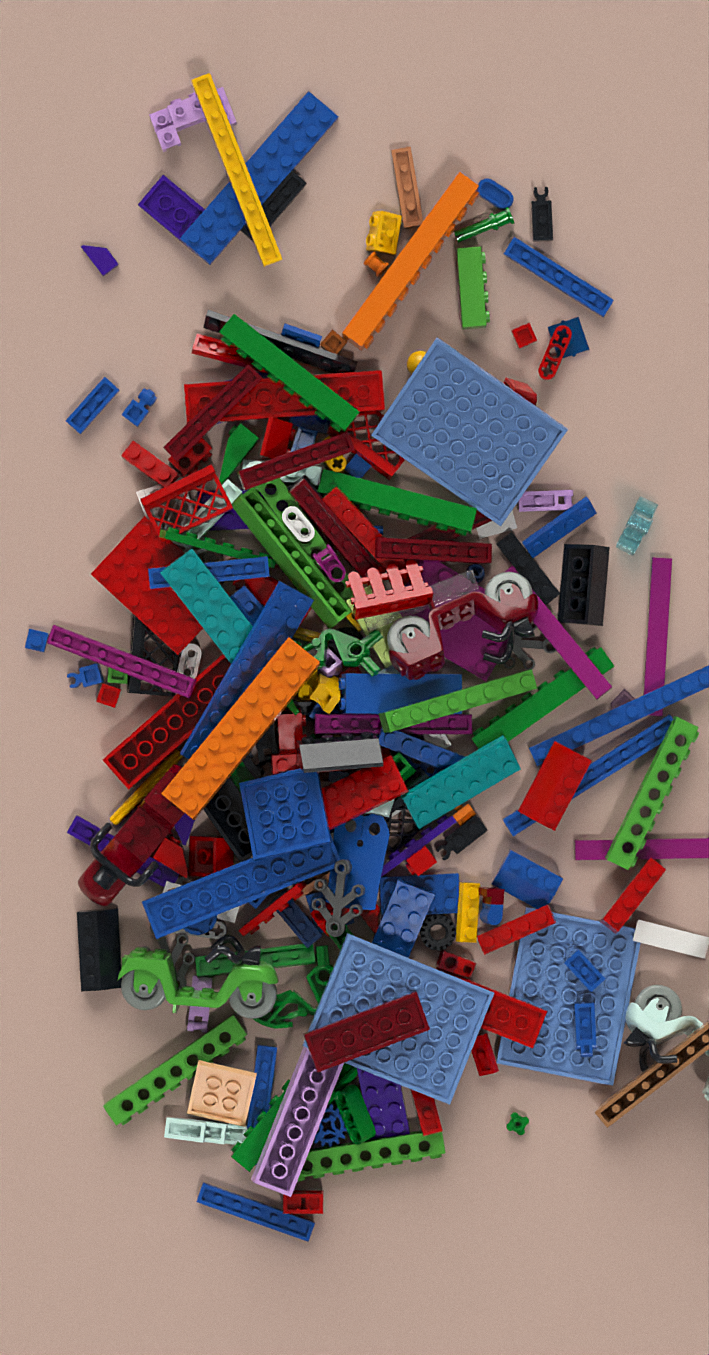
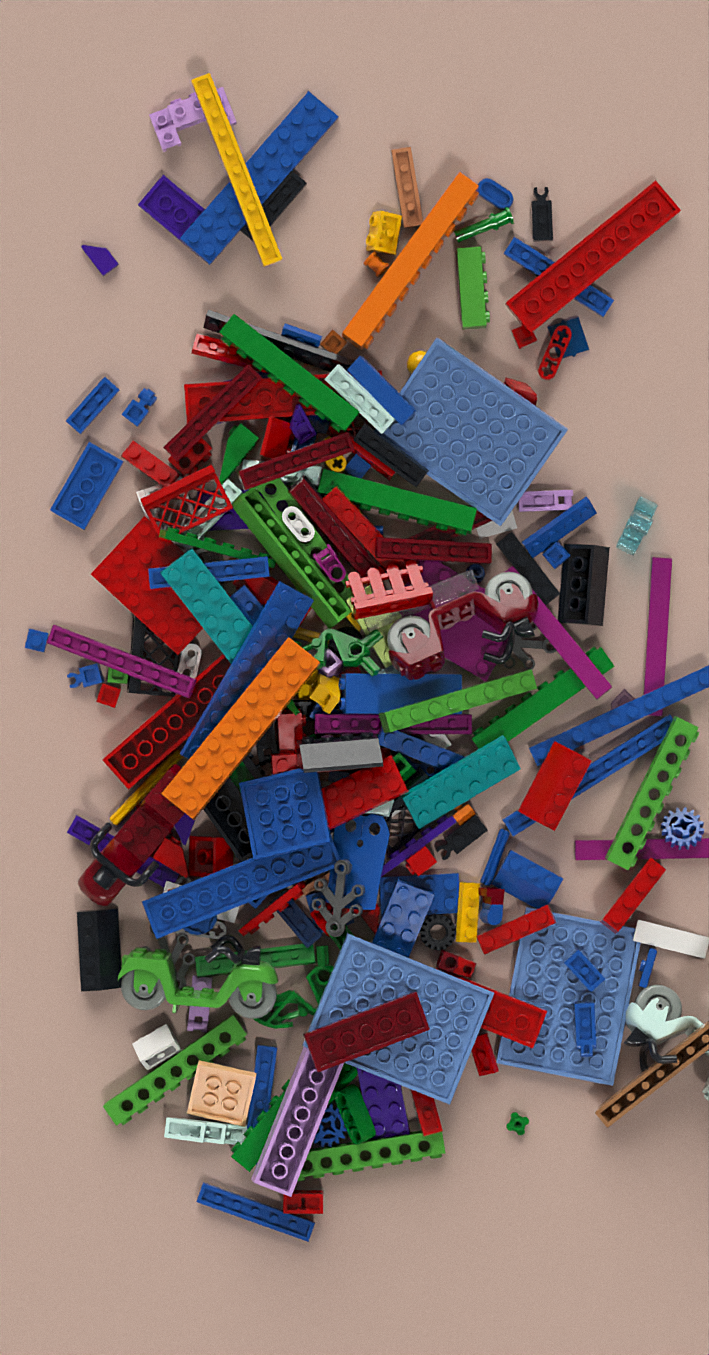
(86, 486): none -> blue plate
(156, 1047): none -> white brick
(301, 425): none -> dark purple tile
(359, 398): none -> light aqua plate
(381, 390): none -> blue tile
(390, 455): none -> black plate
(495, 857): none -> blue axle
(556, 555): none -> blue tile
(592, 257): none -> red plate
(646, 967): none -> blue plate
(679, 831): none -> gear

